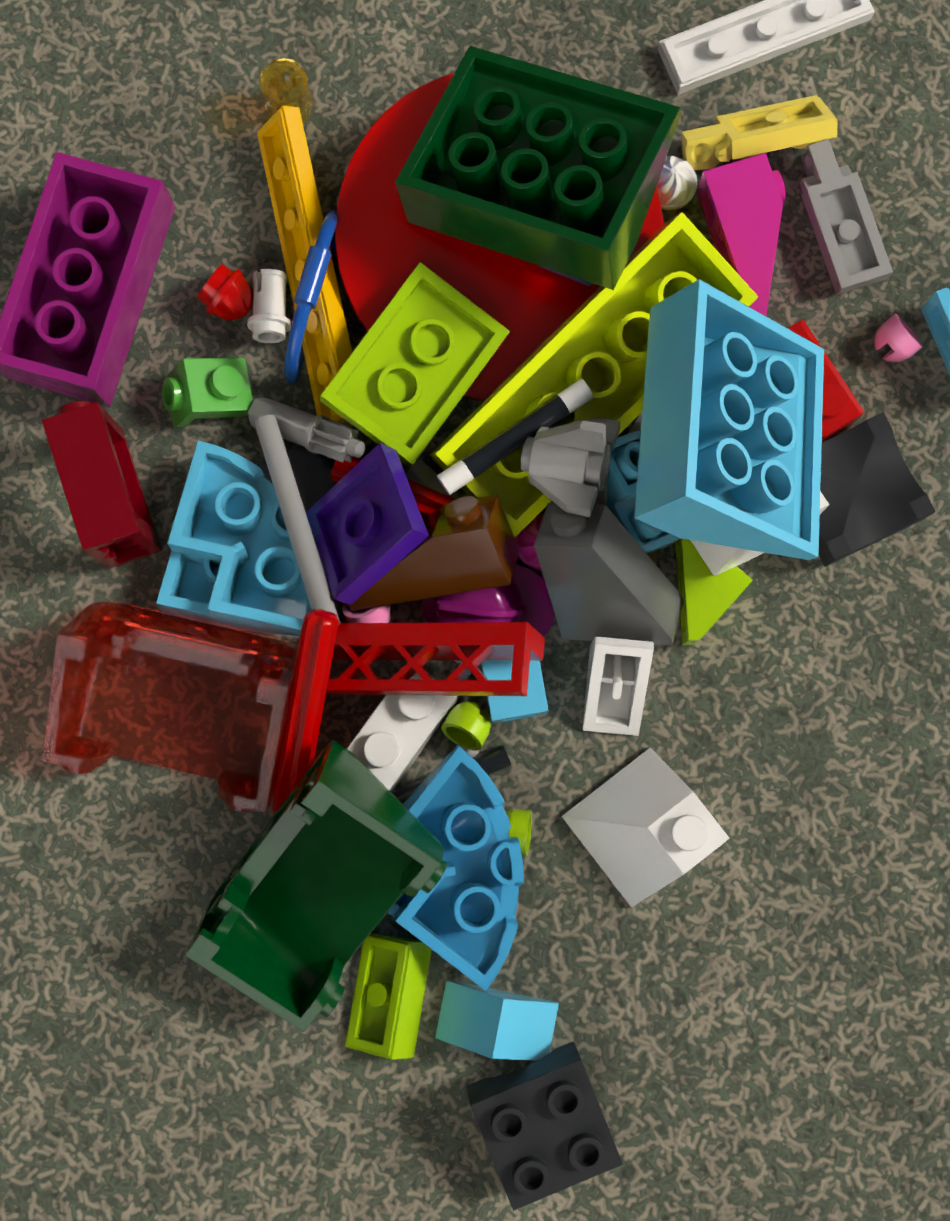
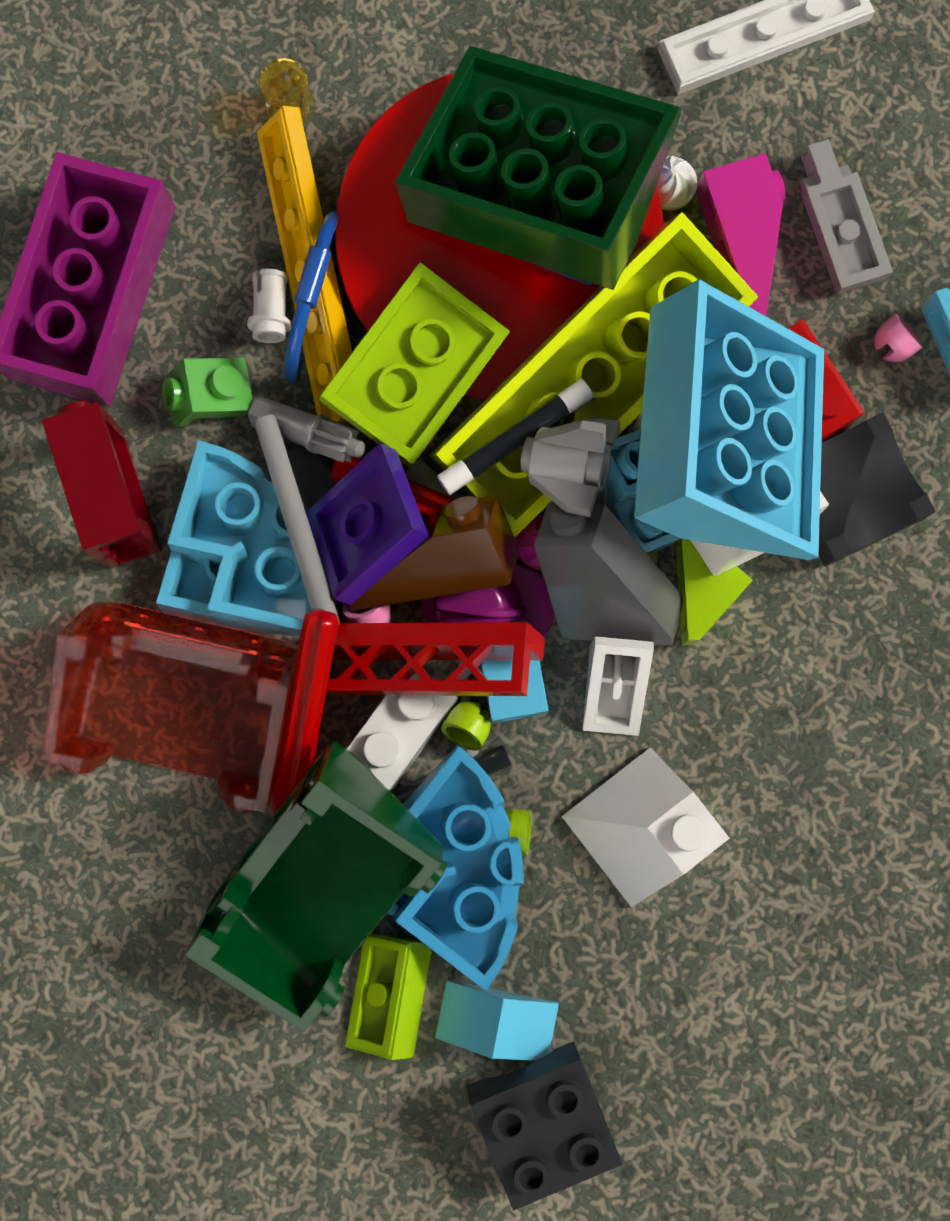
(226, 294): red plate -> none
(759, 131): light yellow hinge -> none

